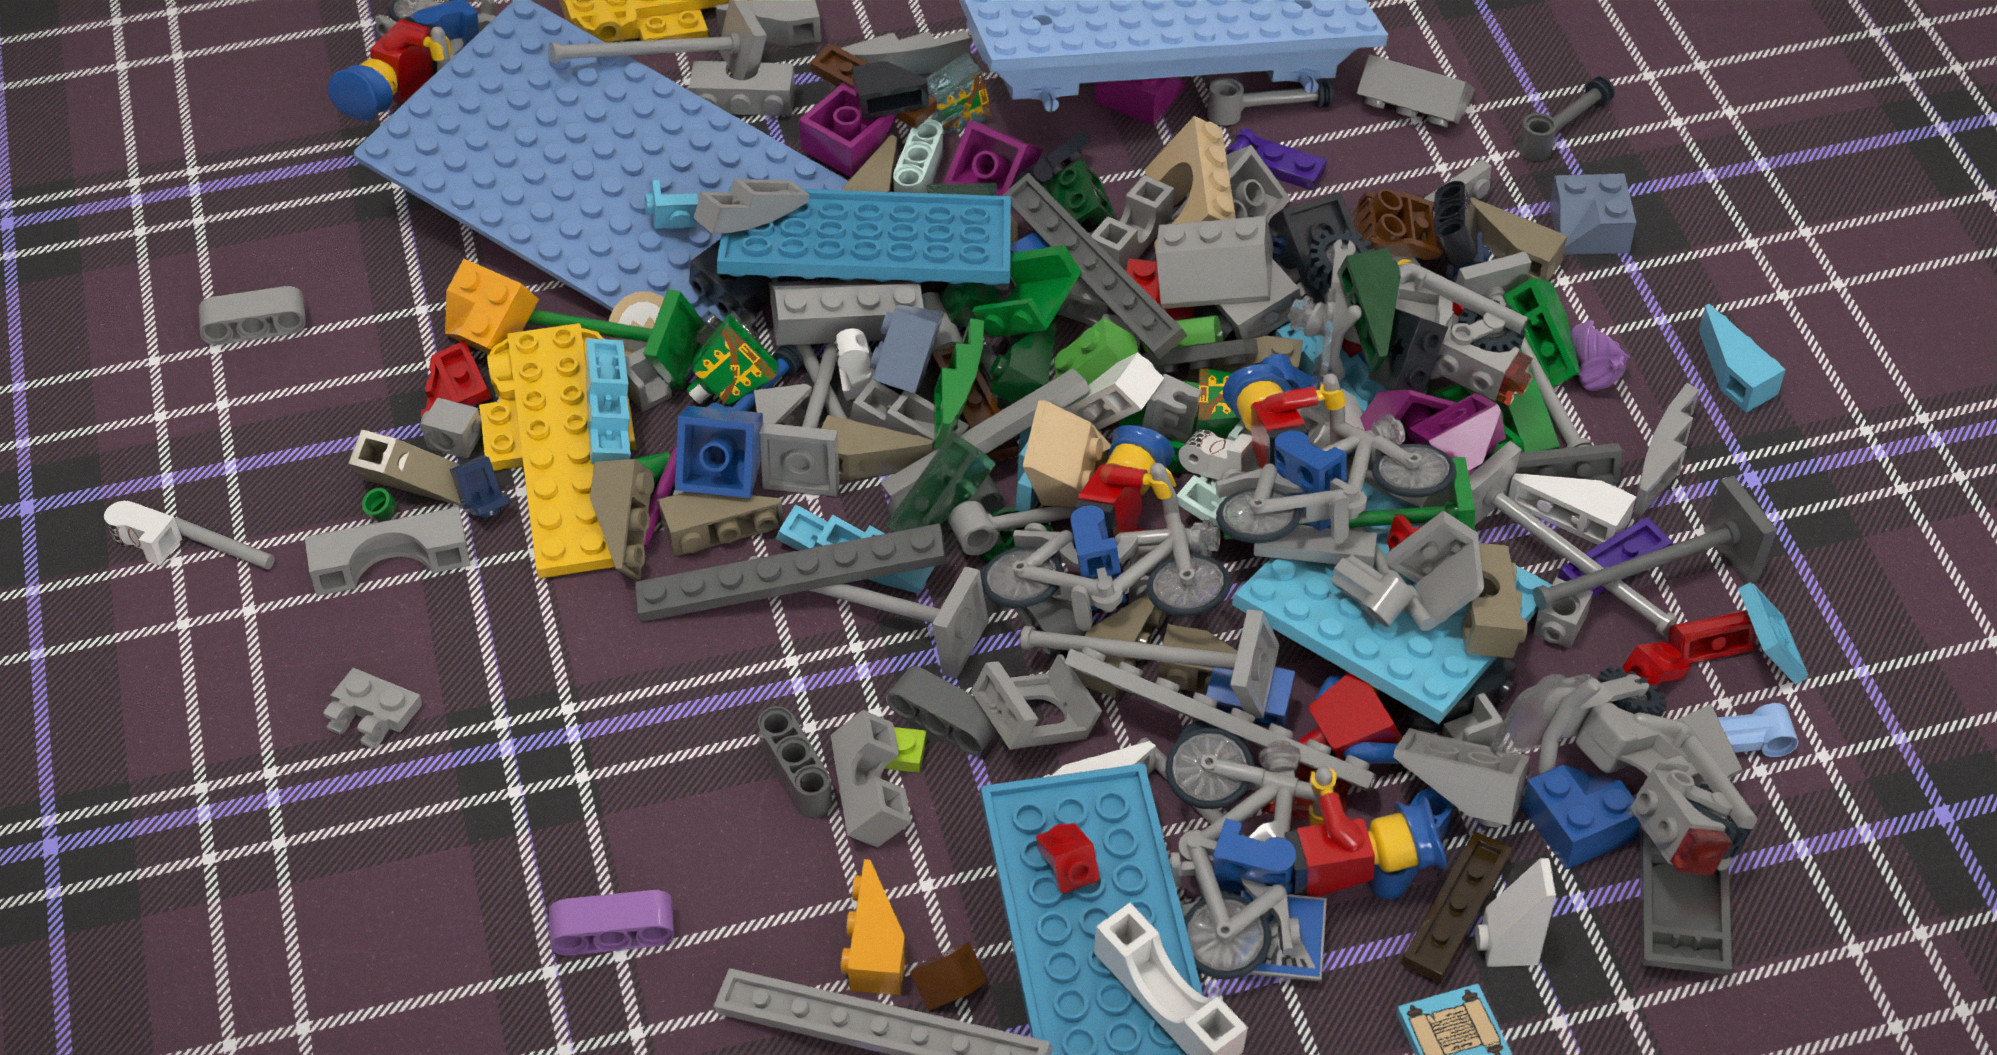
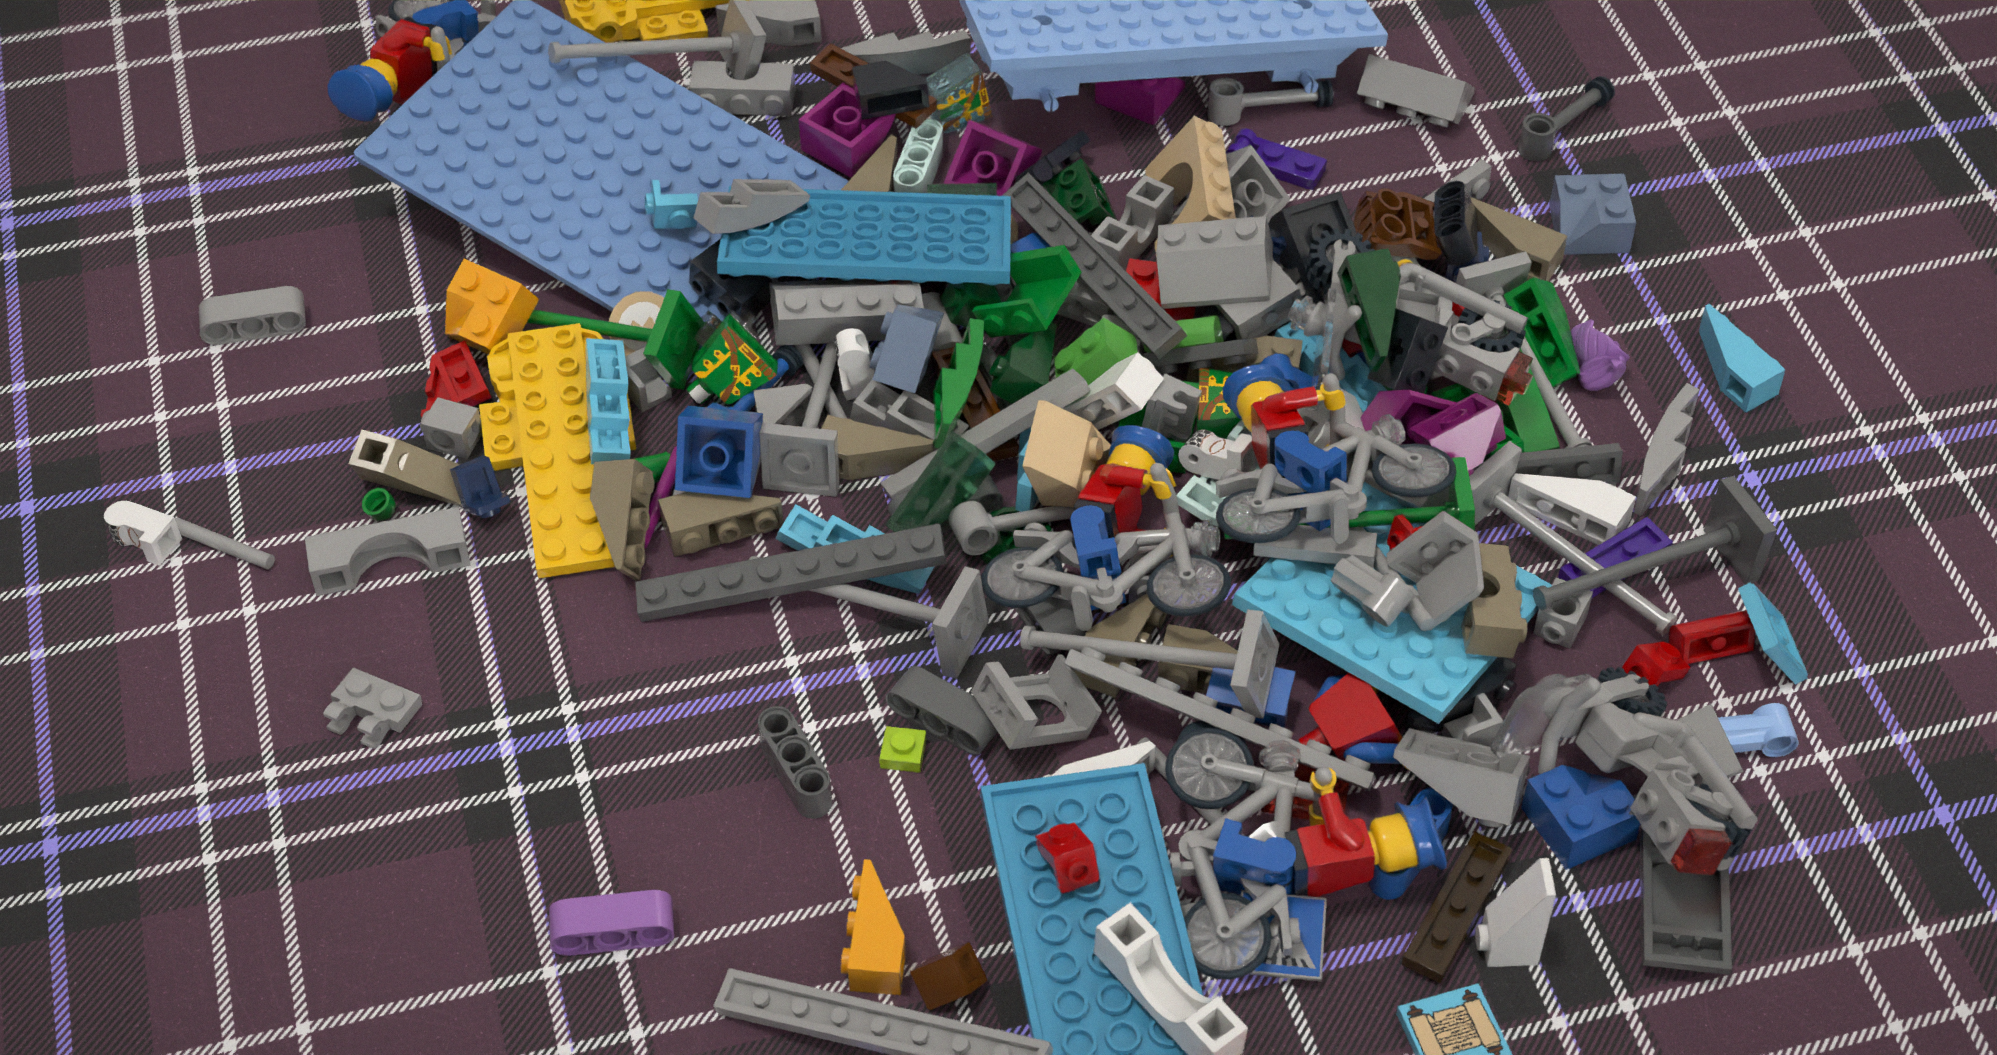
(871, 806): light grey arch -> none

